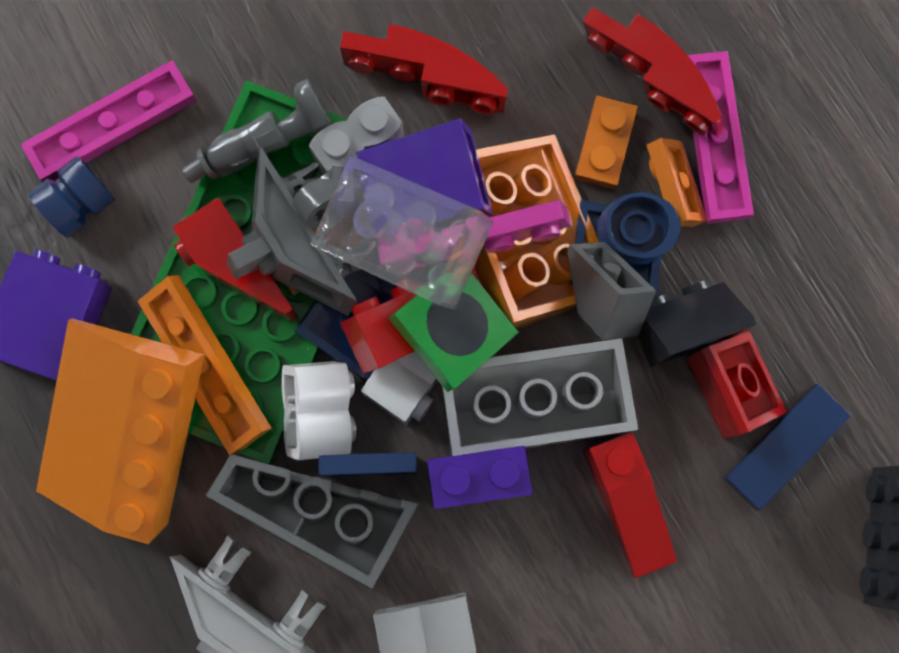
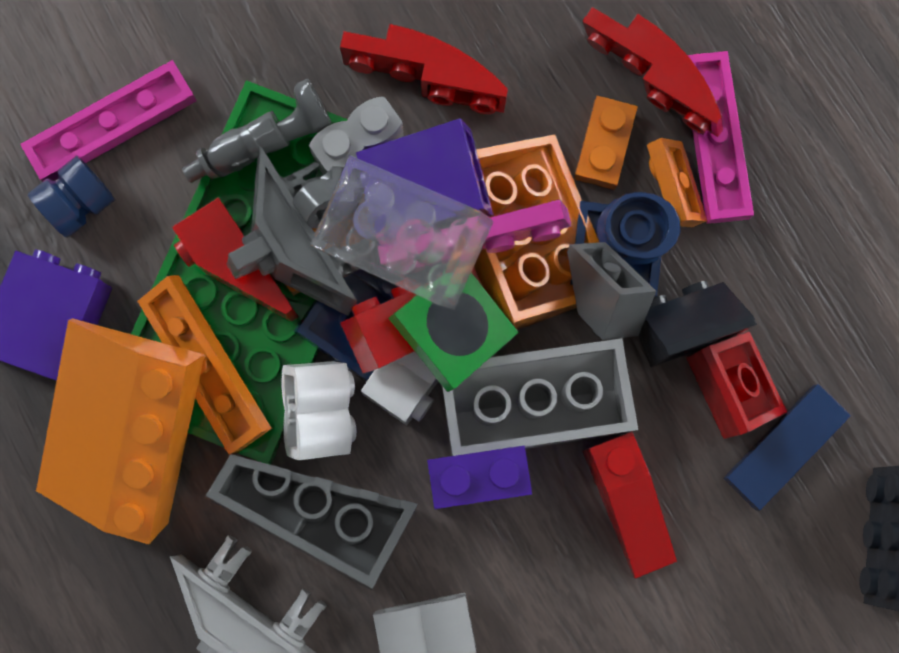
(368, 464): dark blue tile -> none

